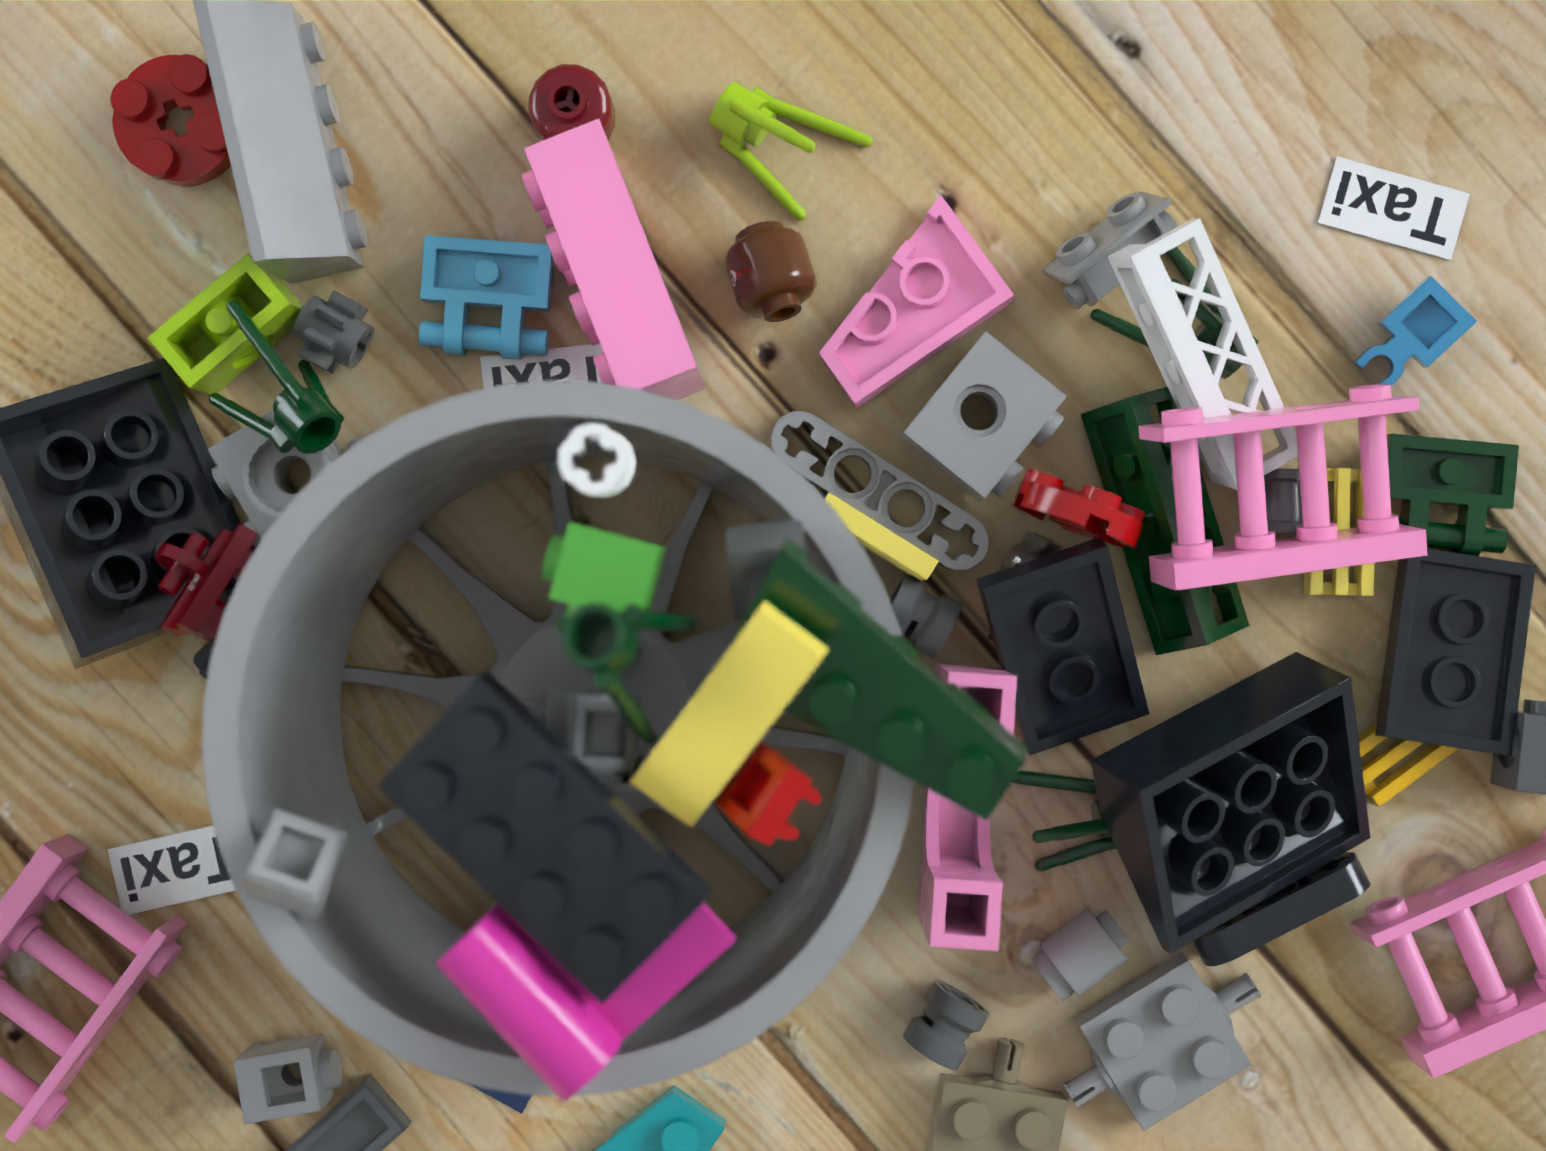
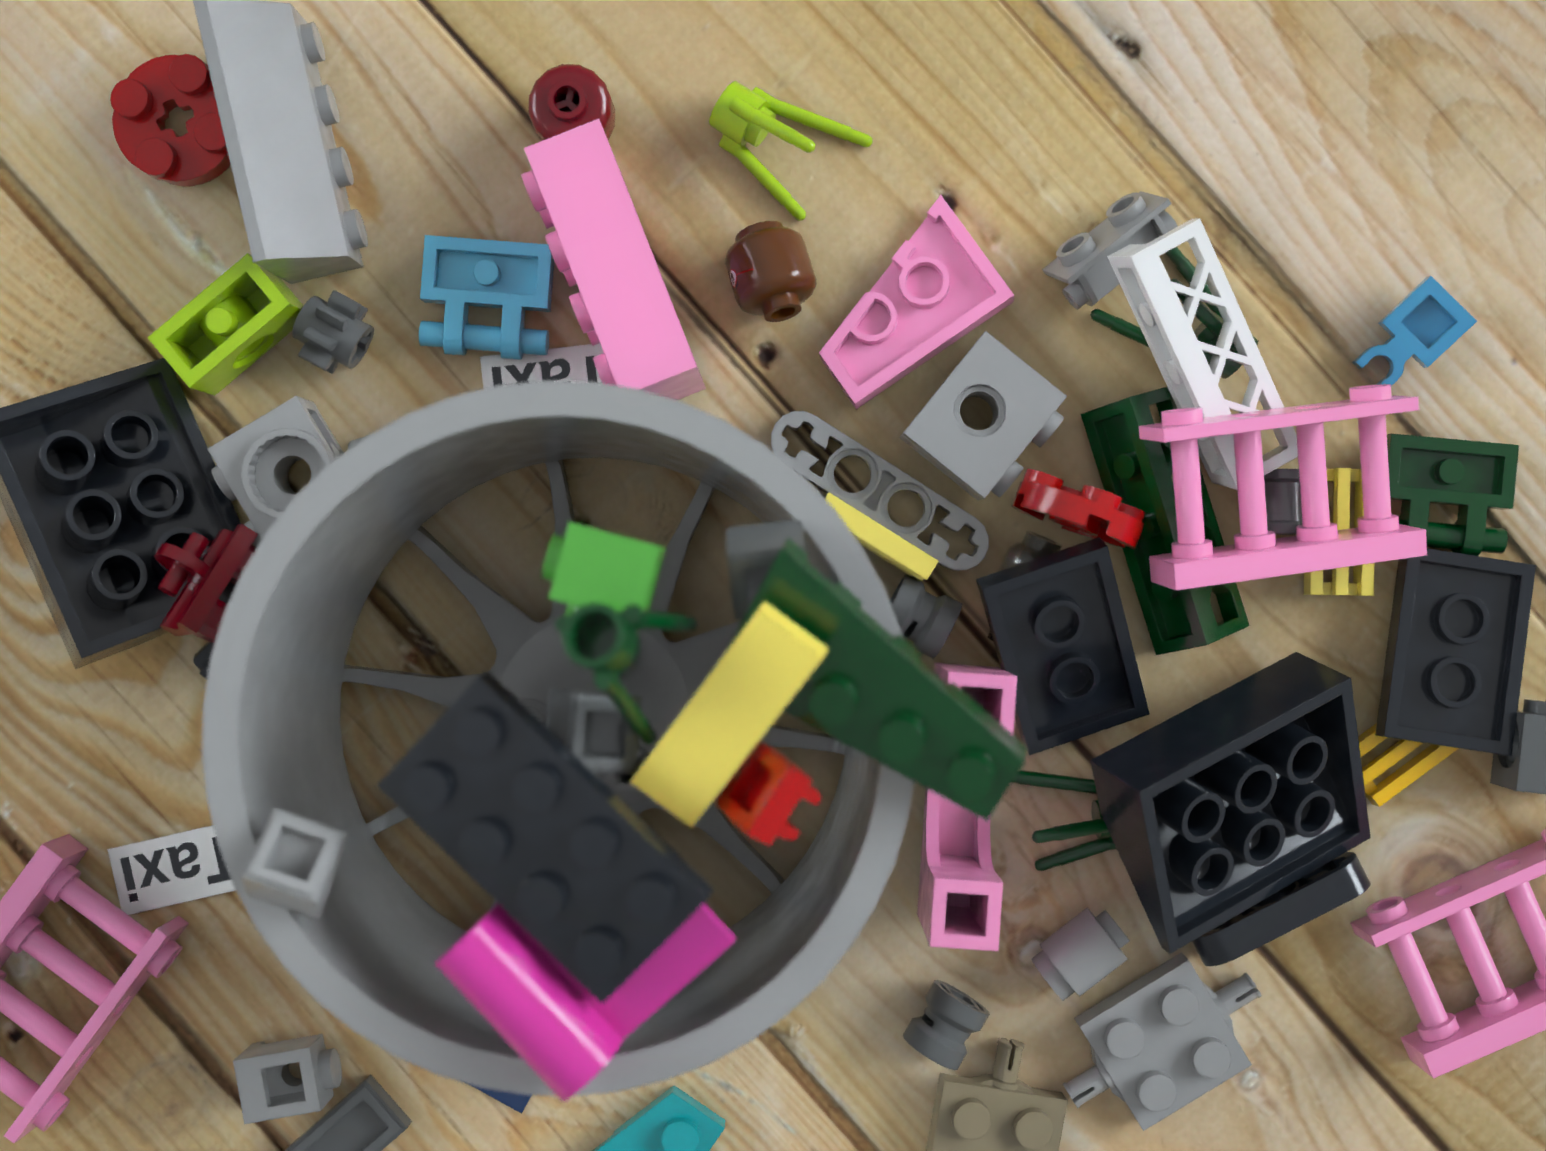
(301, 414): dark green plant -> none
(579, 446): white bush -> none
(1393, 208): white sticker -> none

